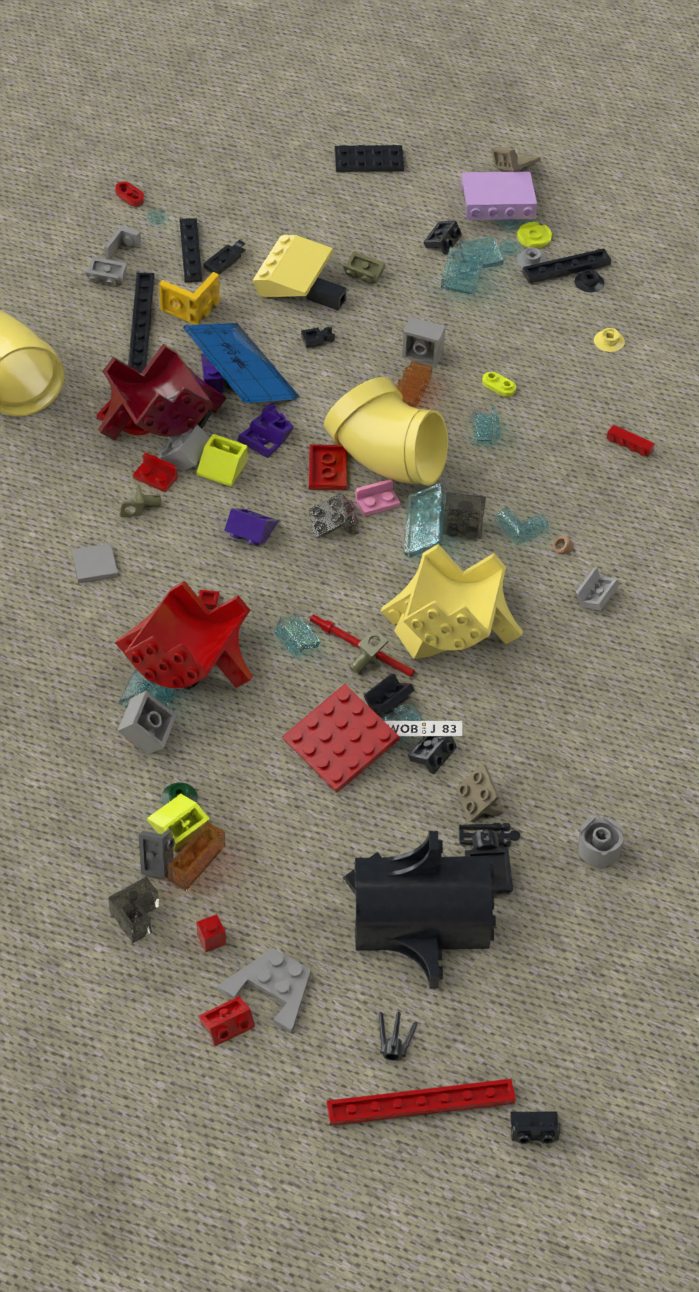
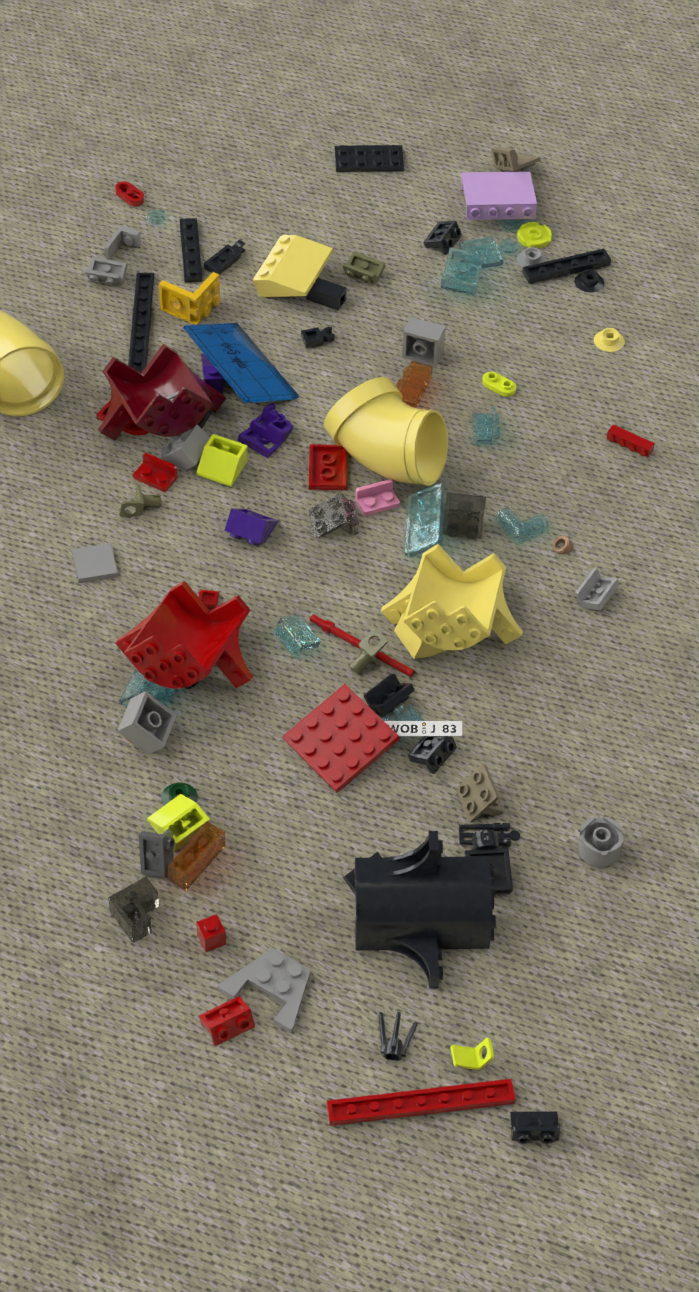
(472, 1057): none -> neon yellow bracket

